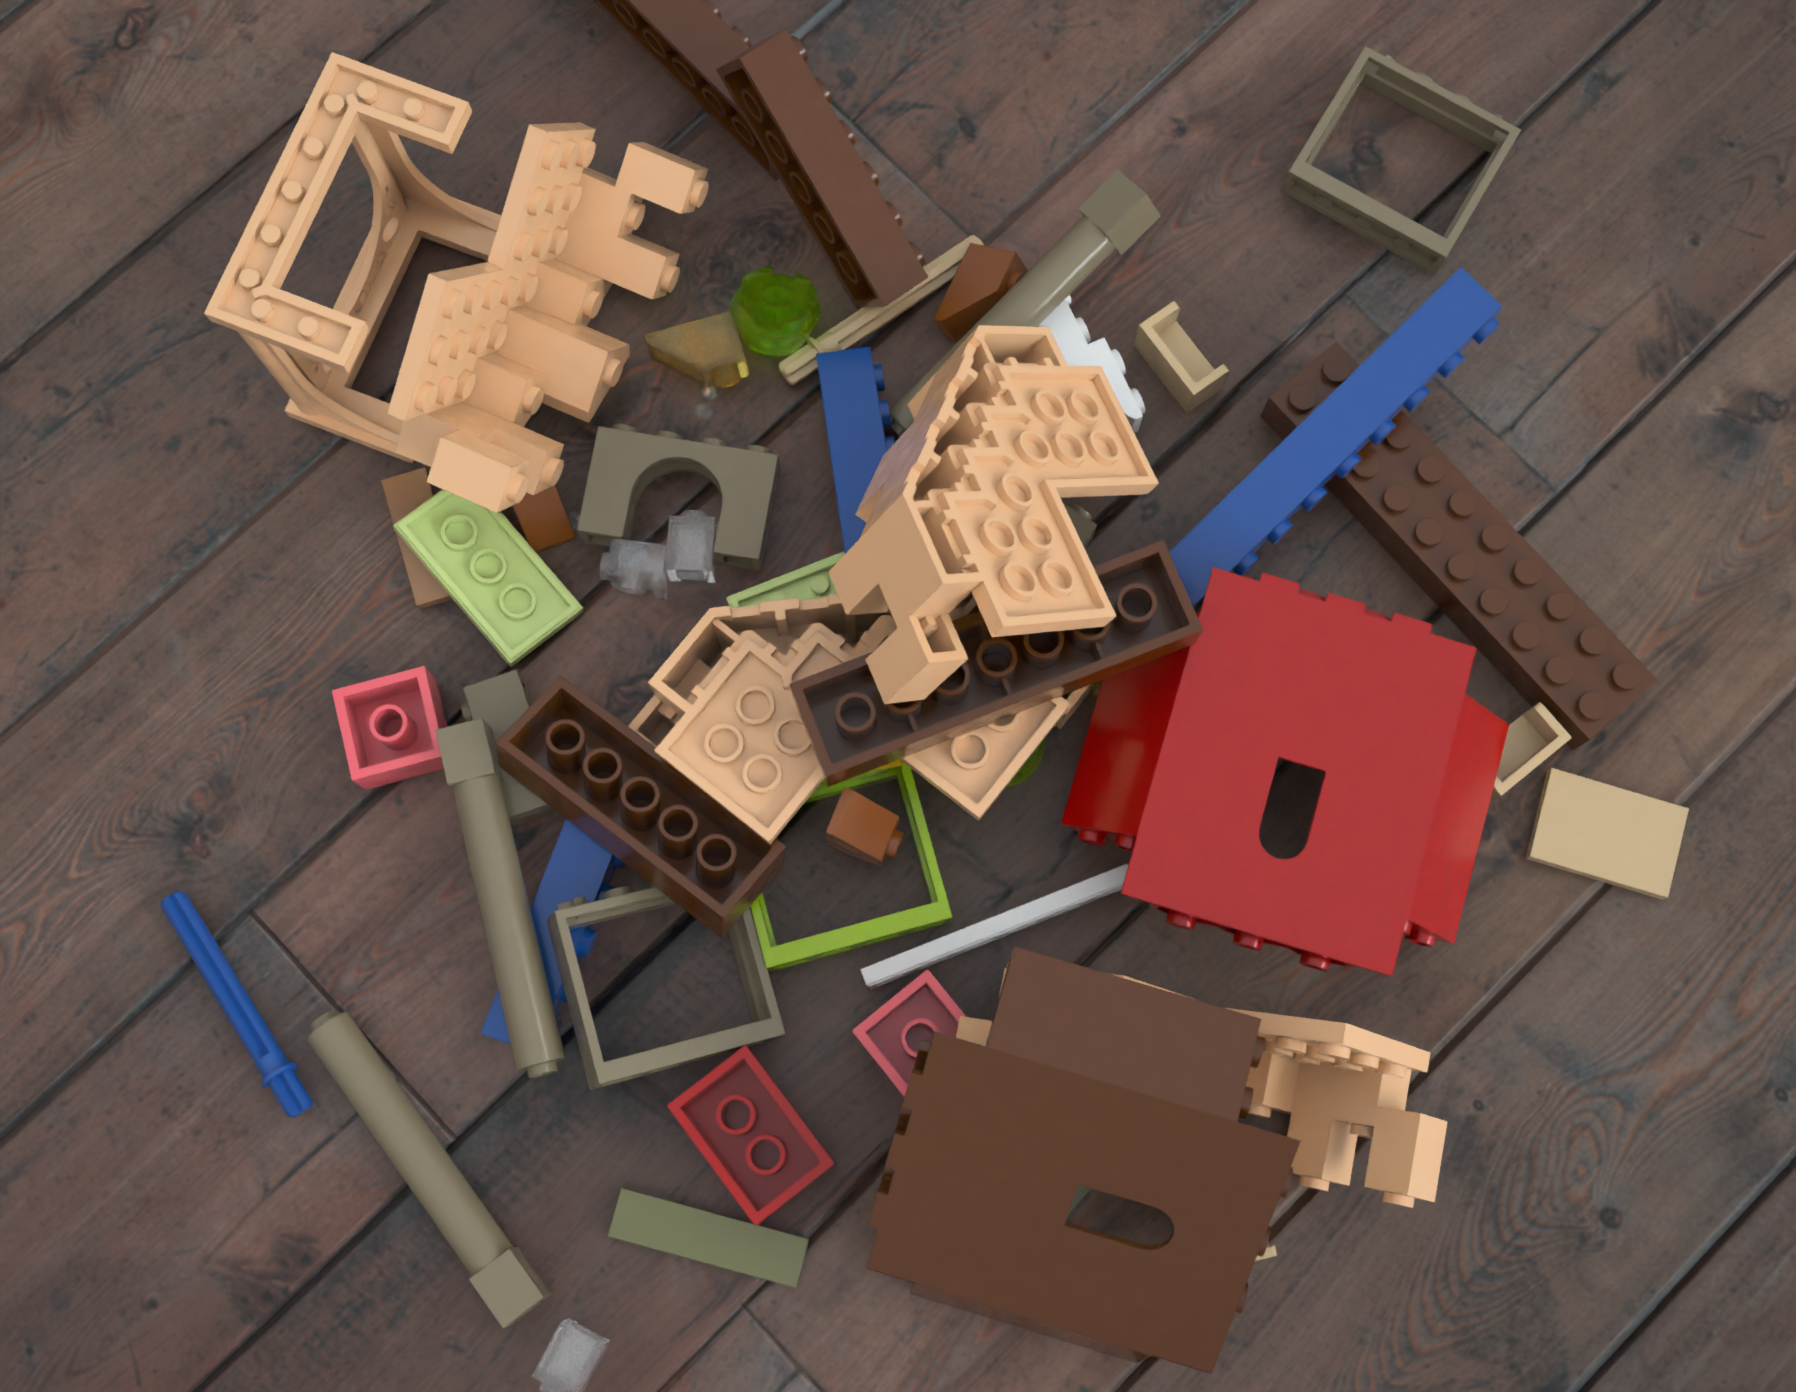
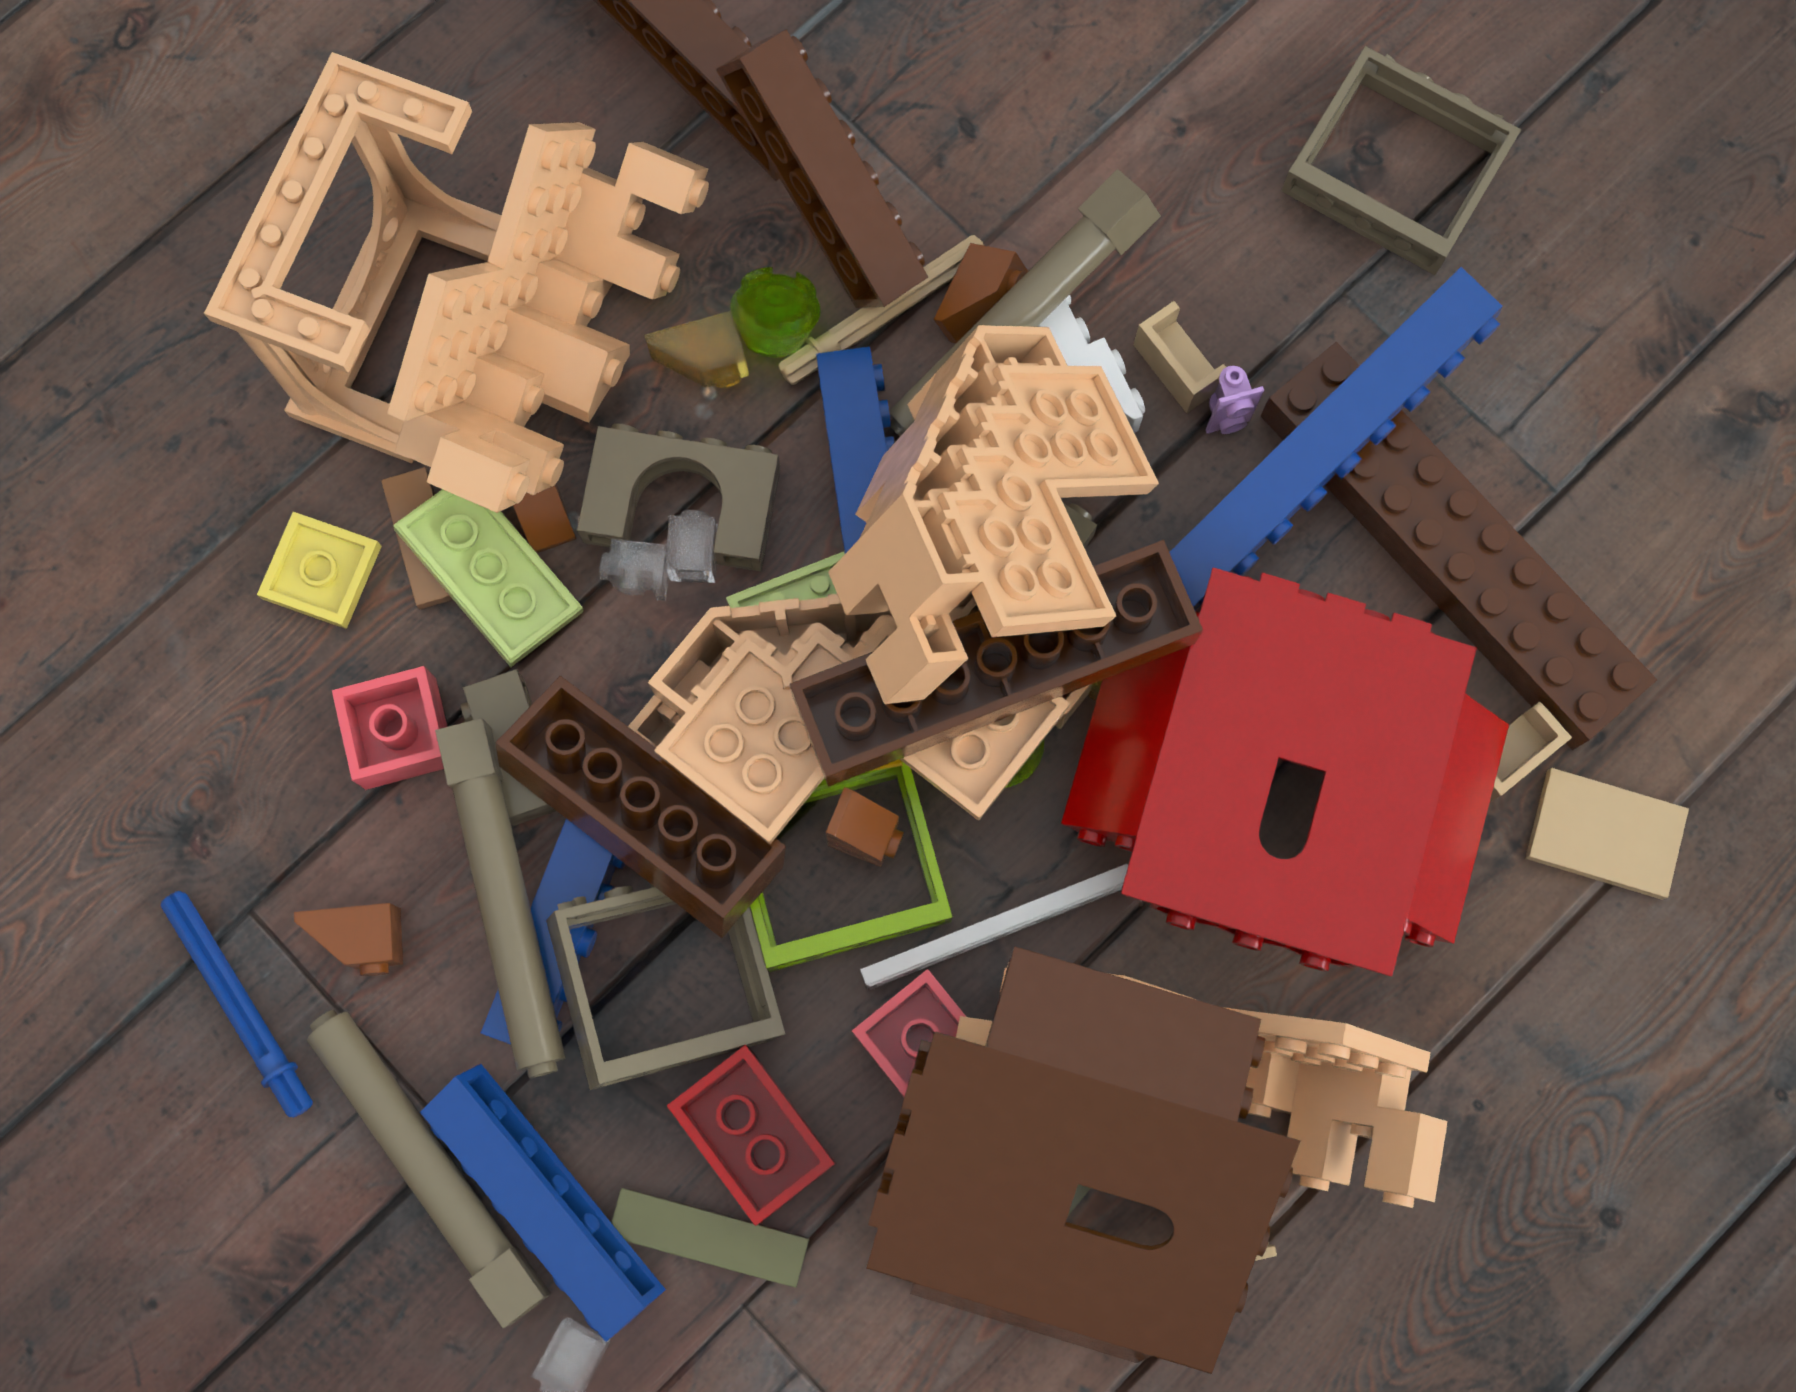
(319, 570): none -> light yellow plate
(358, 935): none -> dark orange slope
(542, 1201): none -> blue brick
(1233, 401): none -> lavender hinge

